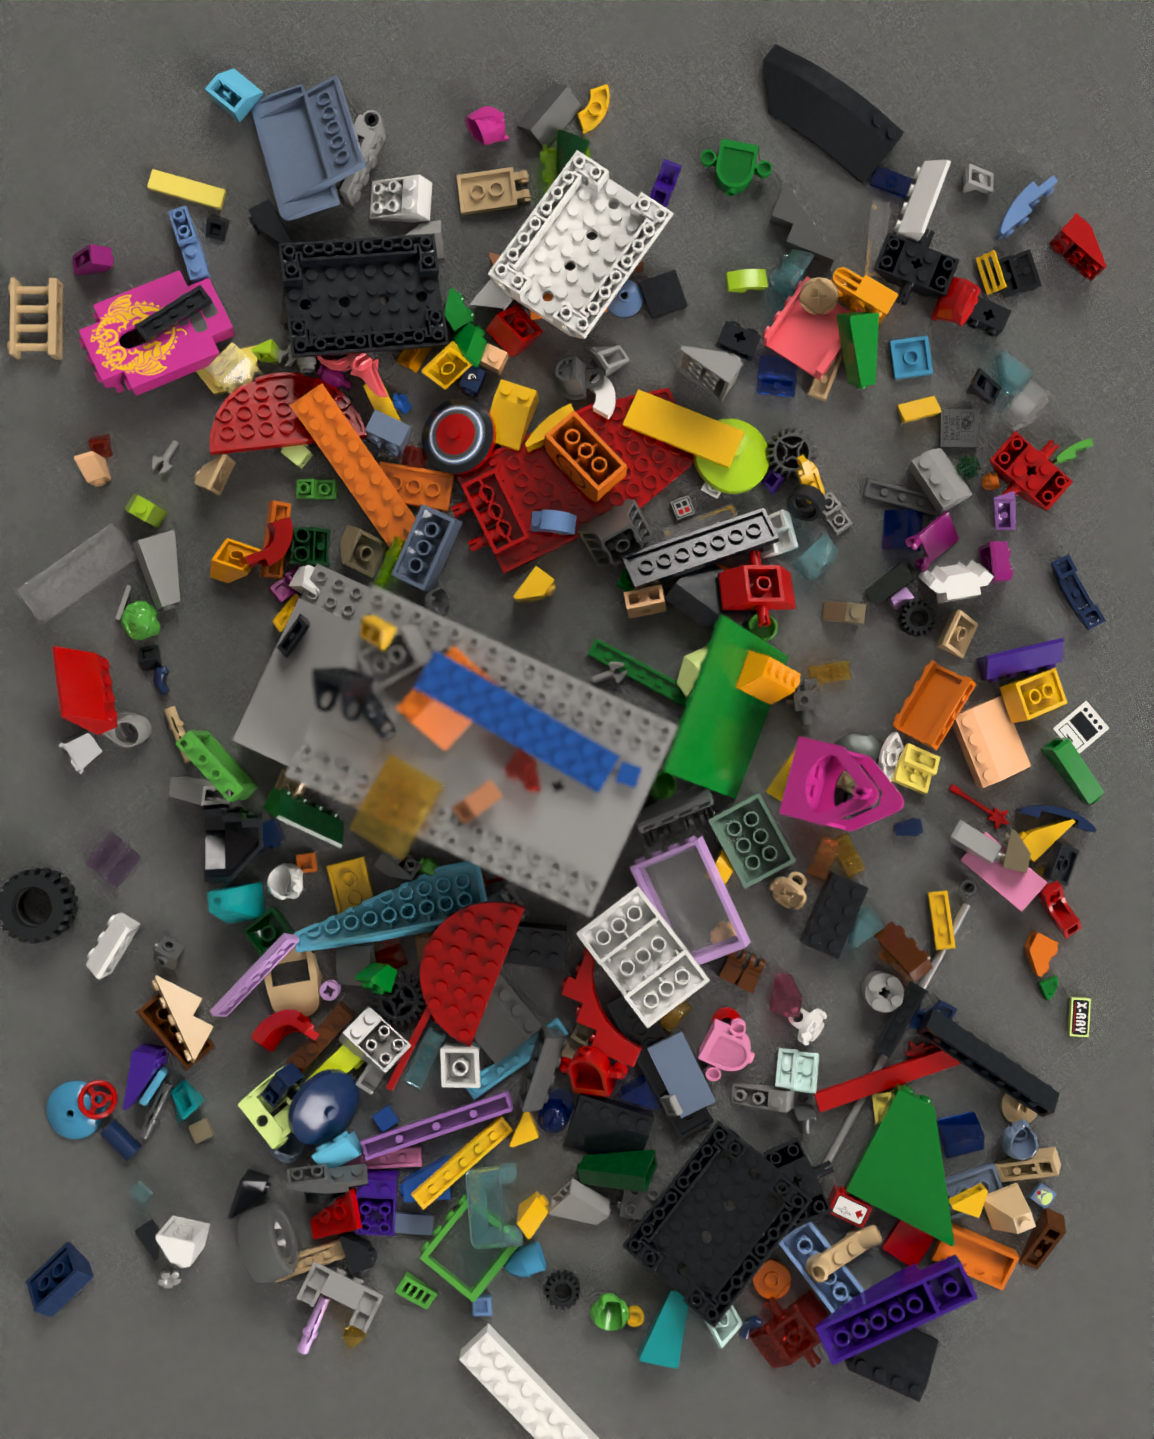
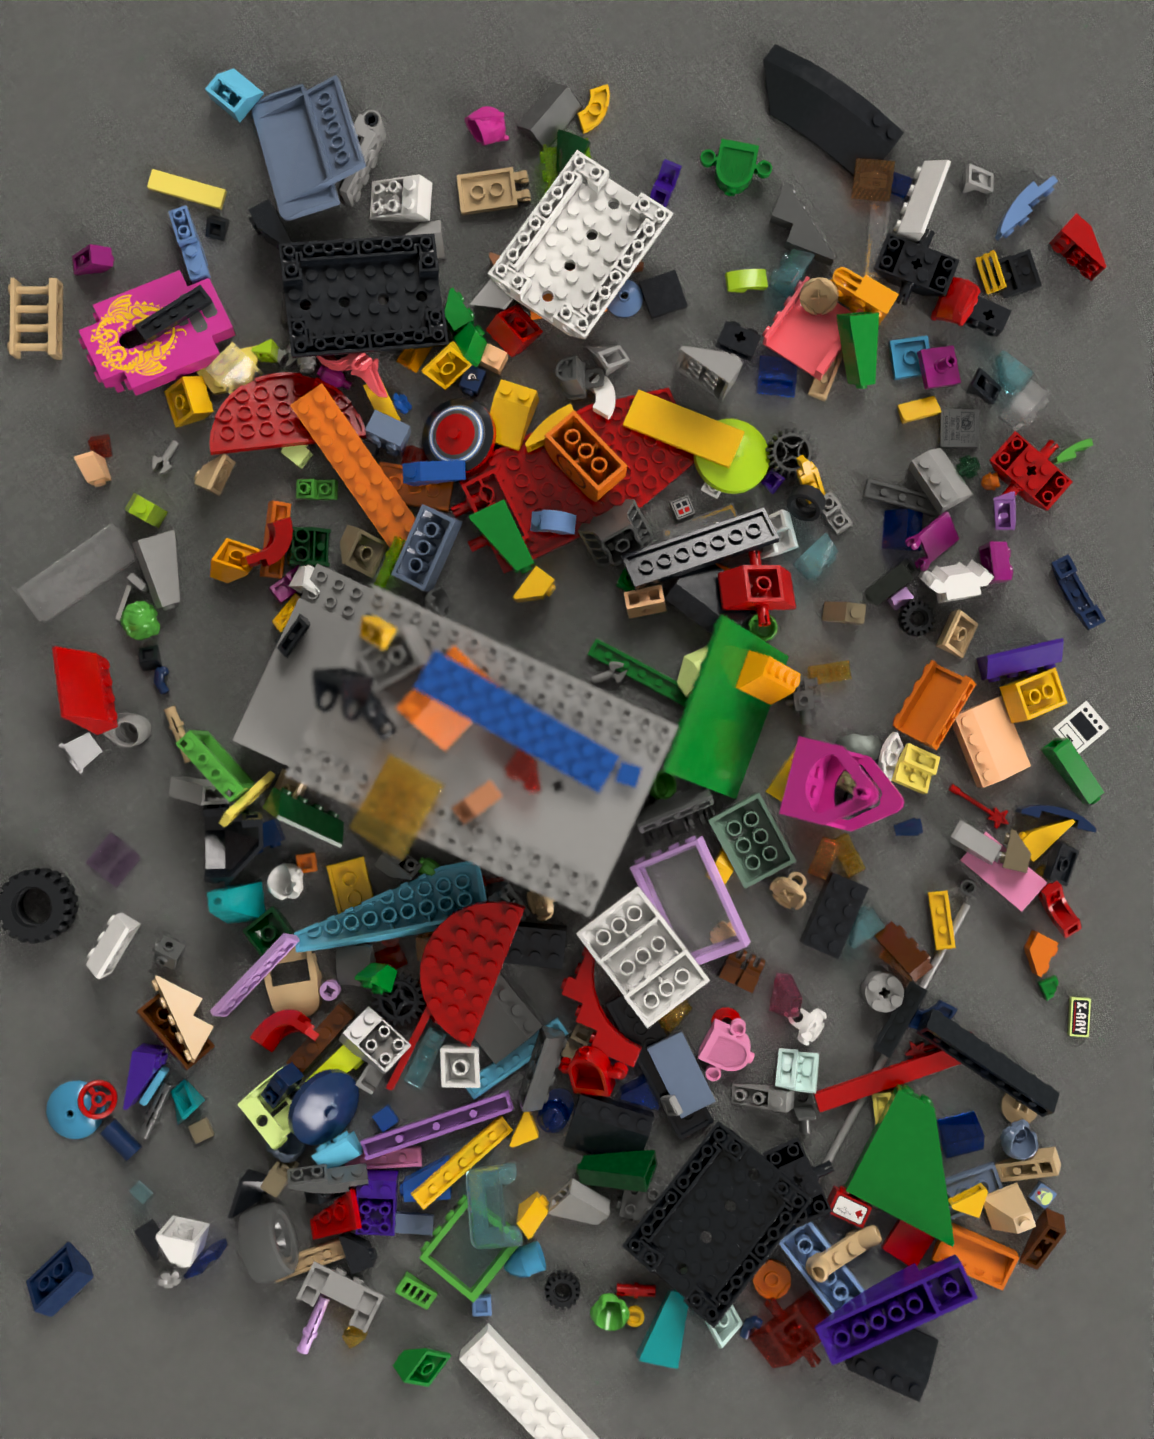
(138, 582): none -> light grey tile
(188, 400): none -> yellow slope
(203, 1260): none -> clear blue slope
(252, 794): none -> light yellow tile
(277, 1178): none -> dark tan panel
(420, 1365): none -> green slope
(433, 472): none -> blue slope
(501, 532): none -> green slope
(540, 905): none -> tan tile
(636, 1290): none -> red pin
(873, 179): none -> clear orange tile
(939, 367): none -> magenta tile

